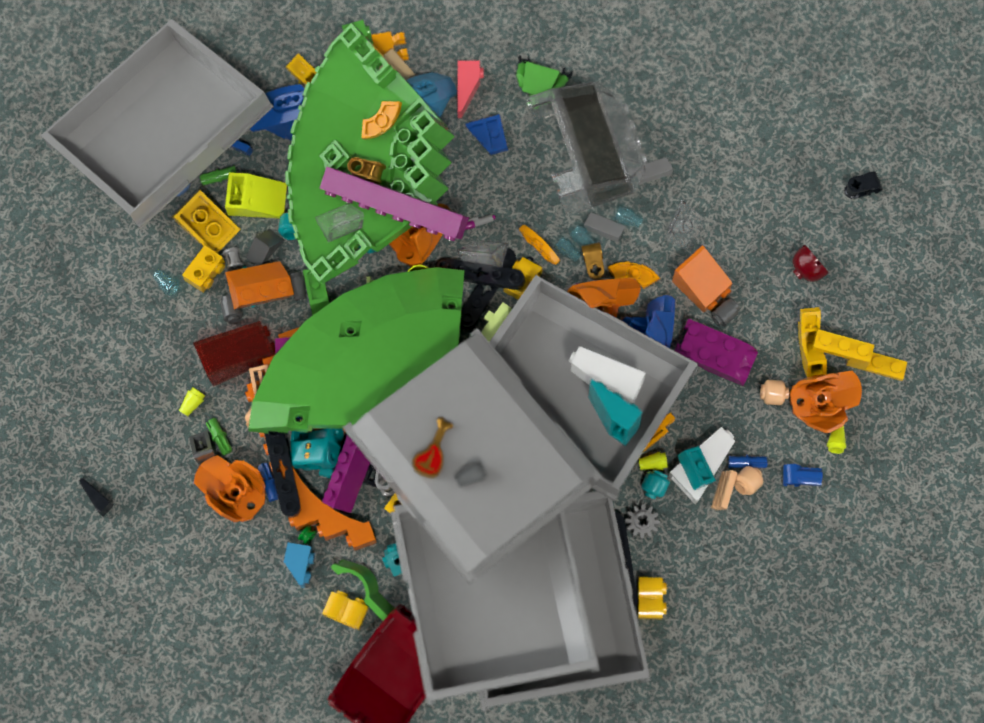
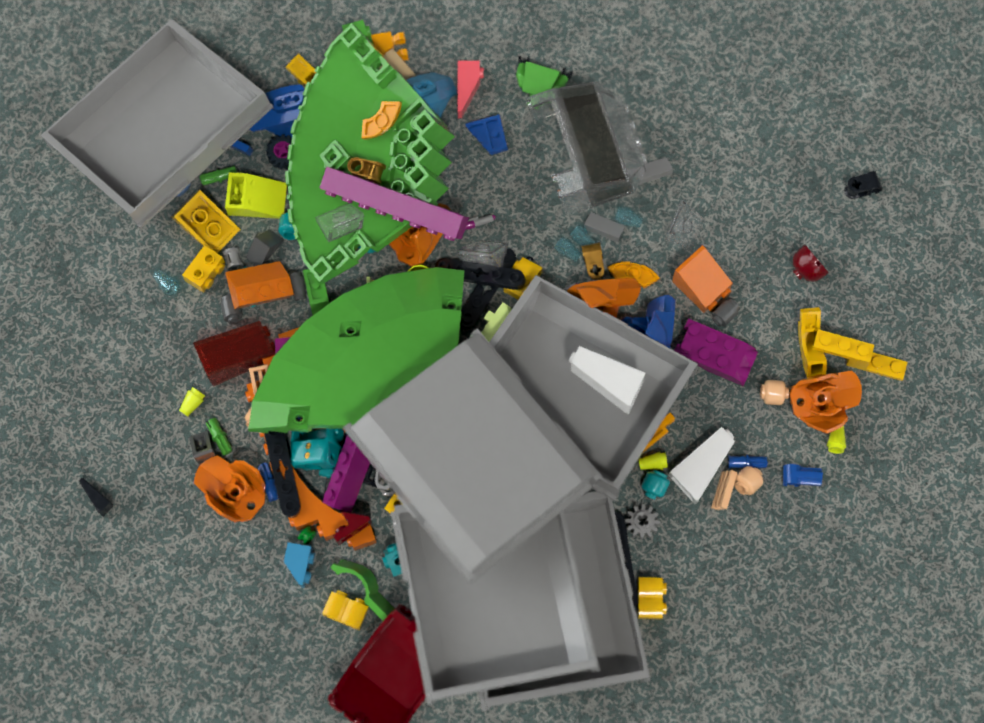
(277, 149): none -> black wheel
(356, 524): none -> dark red slope
(430, 462): pearl gold piece -> none
(472, 474): dark grey cone -> none
(539, 244): light orange tile -> none
(616, 414): teal slope -> none
(696, 468): teal slope -> none

